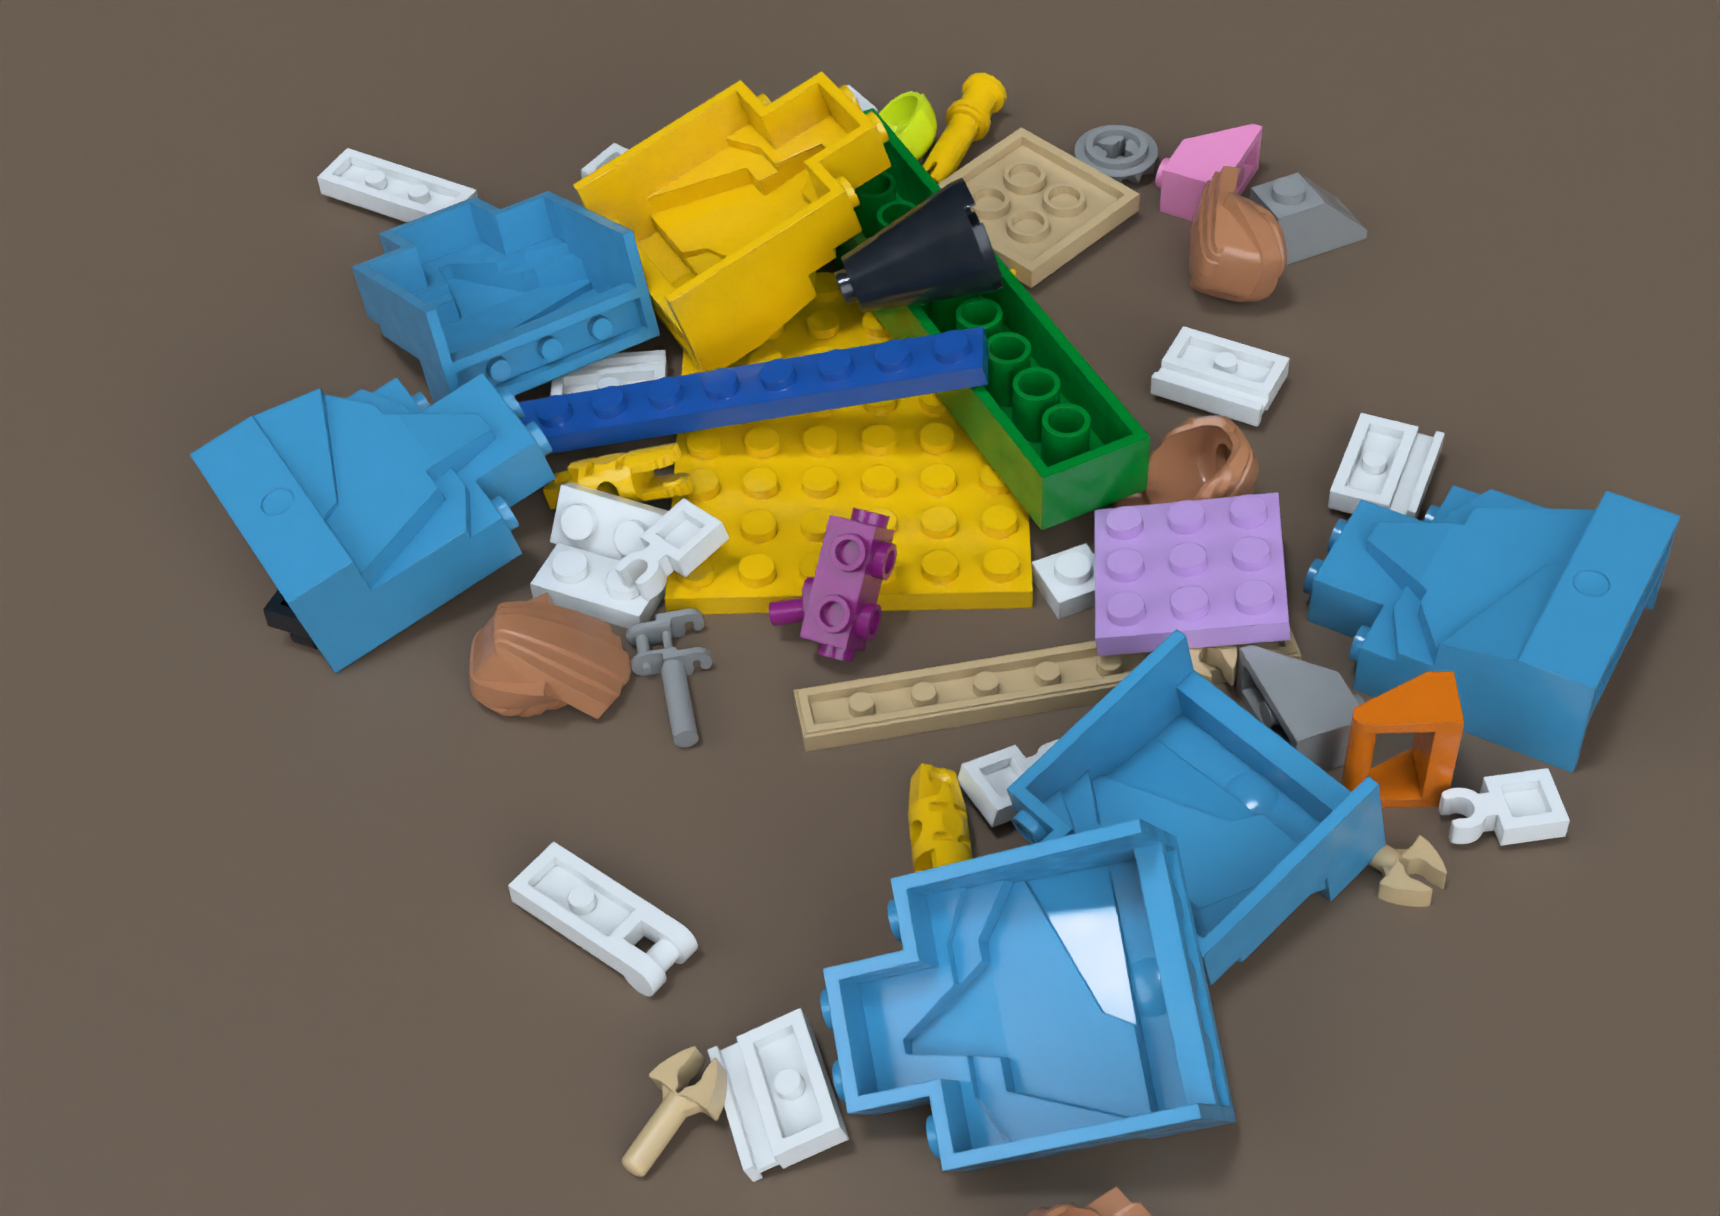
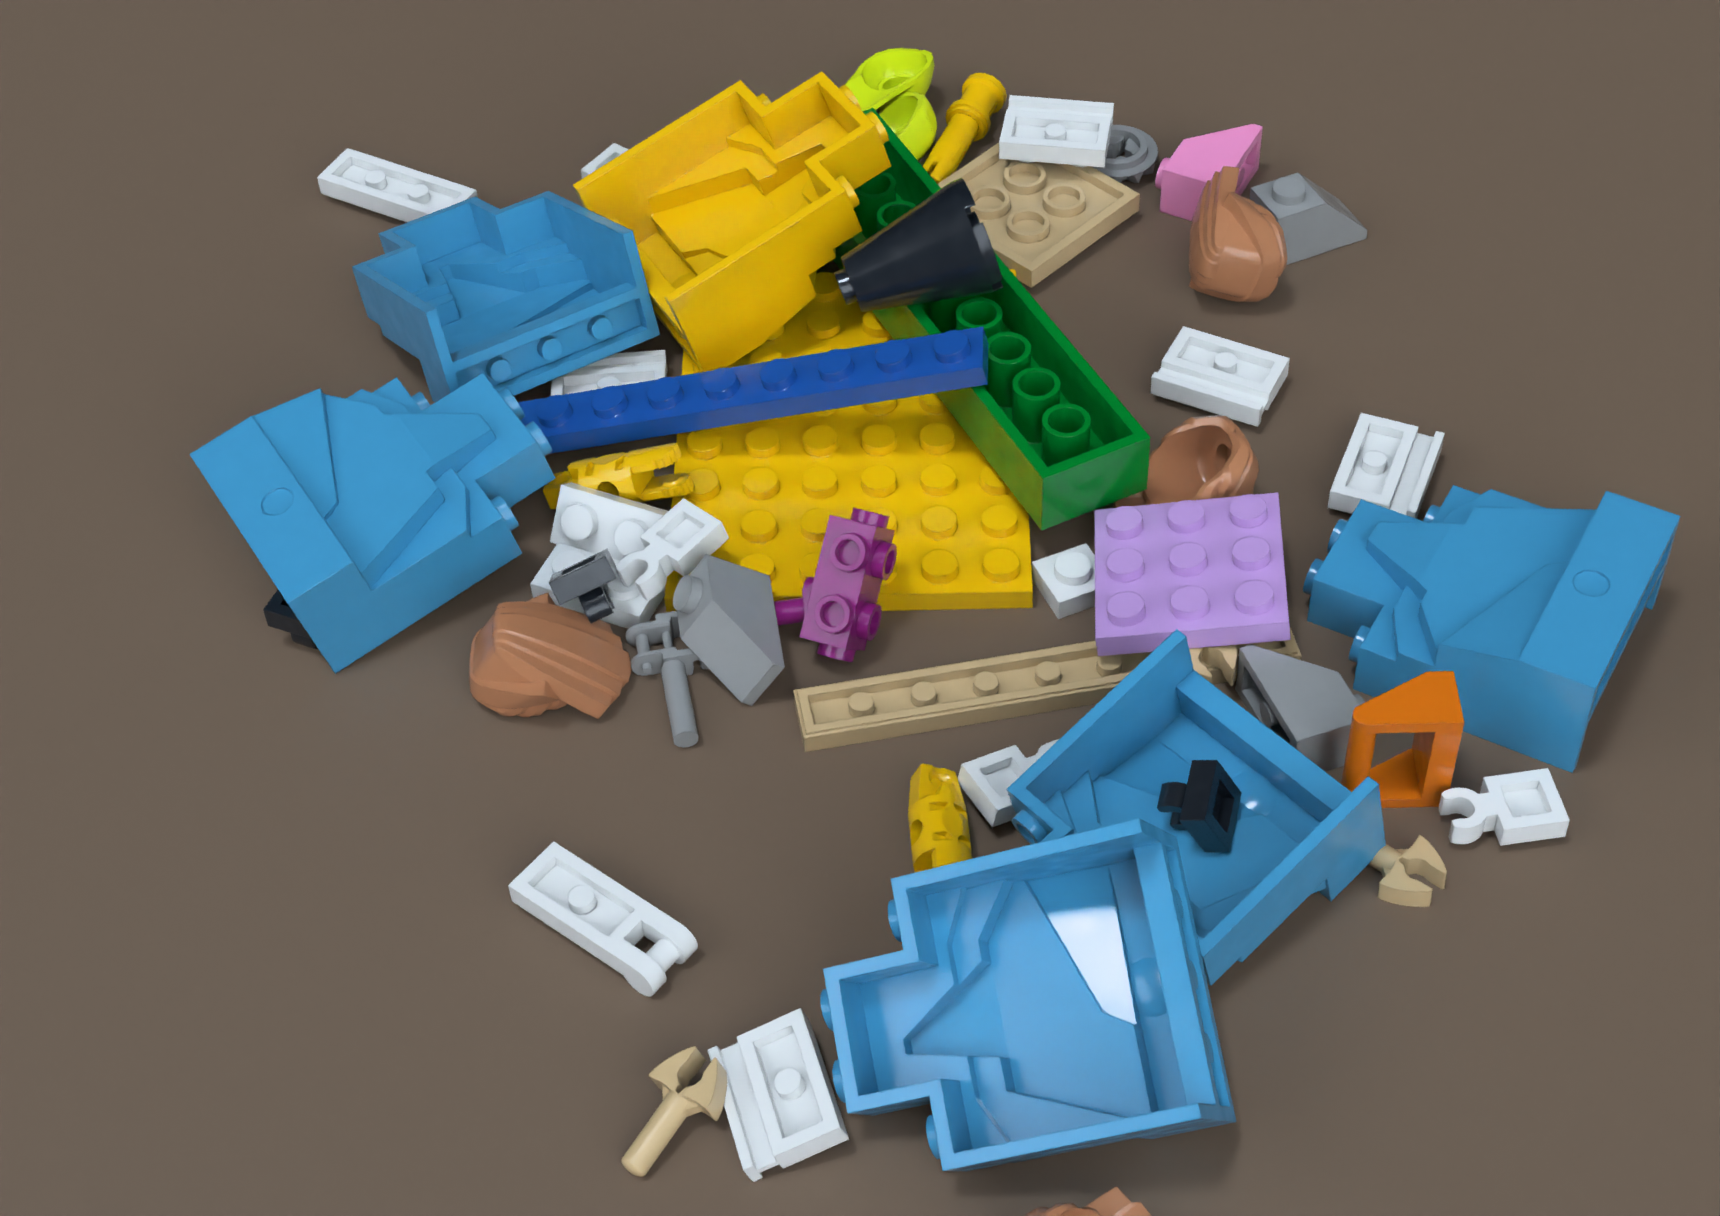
(587, 583): none -> tile
(731, 625): none -> light grey slope
(891, 74): none -> neon yellow cap
(1056, 131): none -> white plate
(1204, 805): none -> black tile

